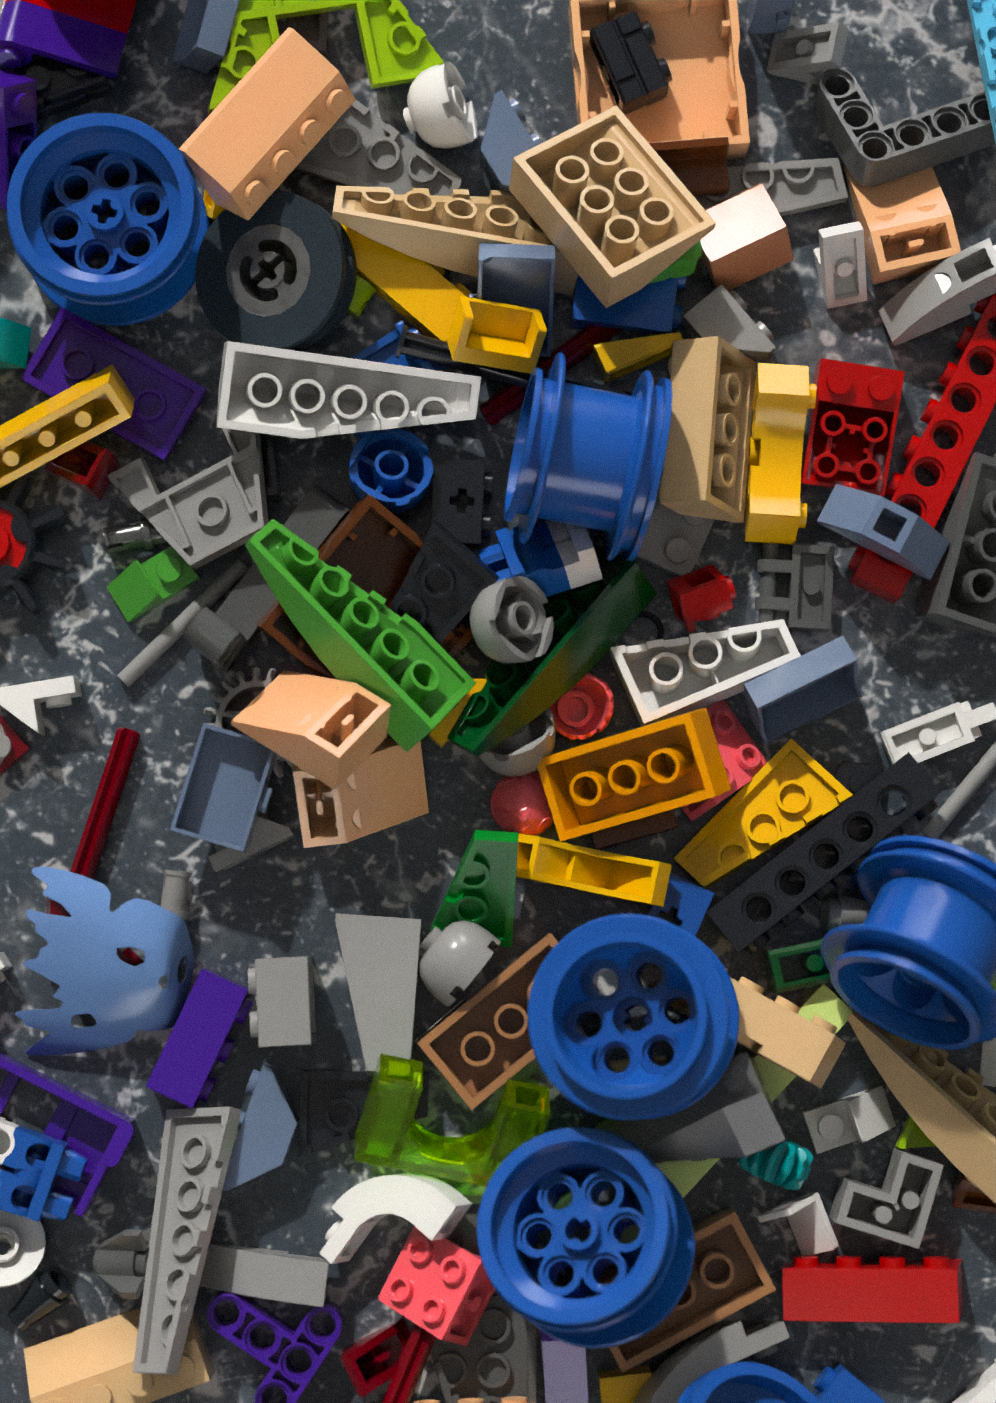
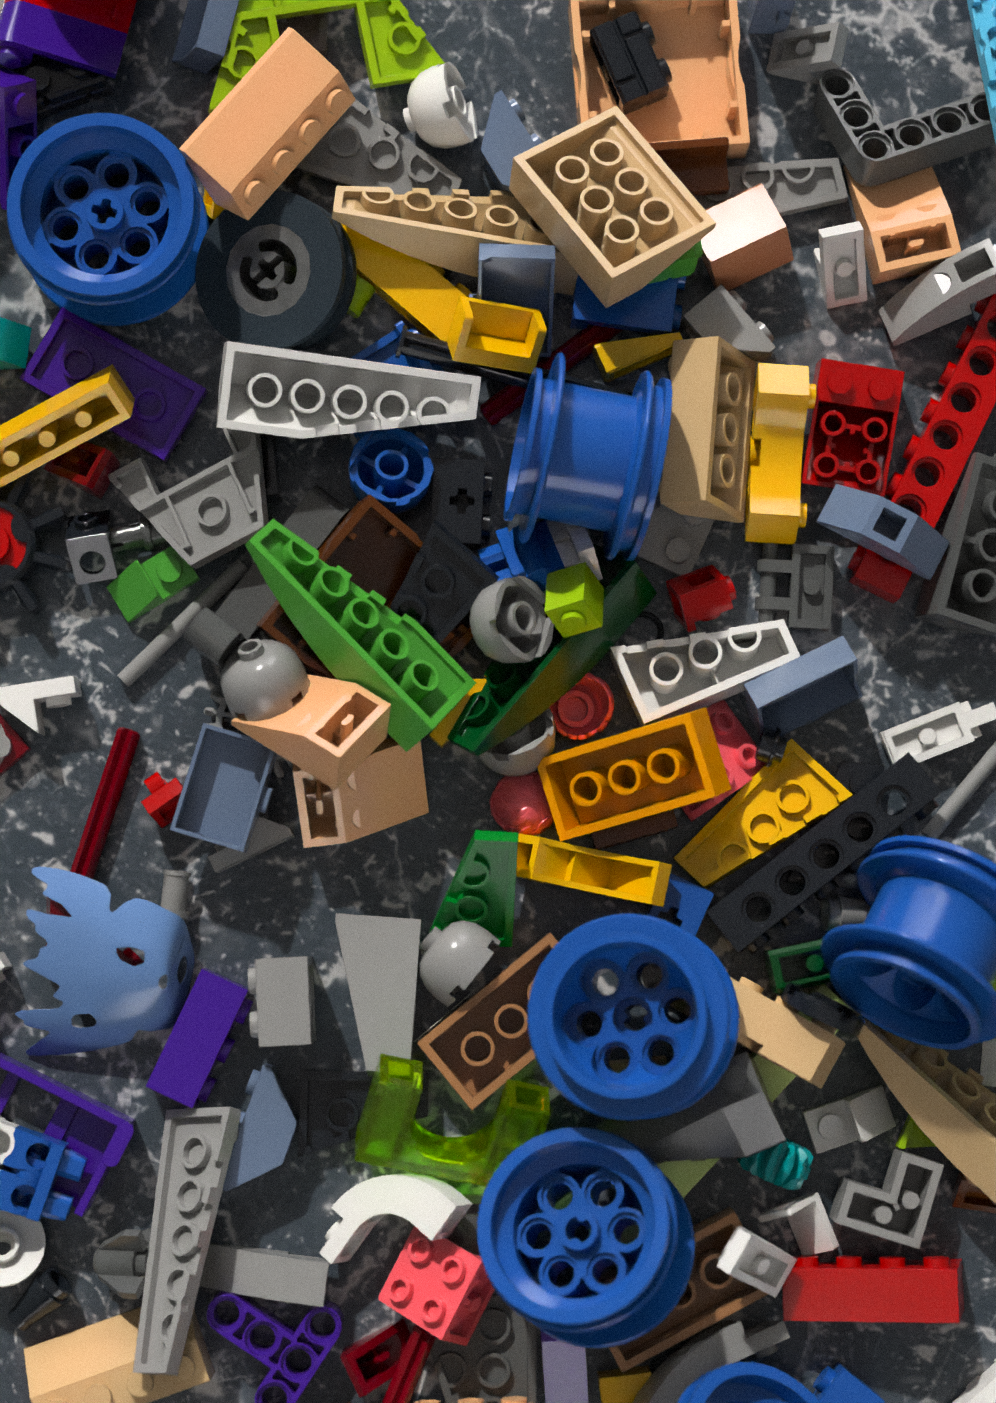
(90, 533): none -> black bracket
(163, 798): none -> red tile
(262, 679): none -> light grey cylinder
(574, 600): none -> lime brick
(756, 1261): none -> white slope
(770, 746): none -> black plate
(823, 1009): none -> black tile

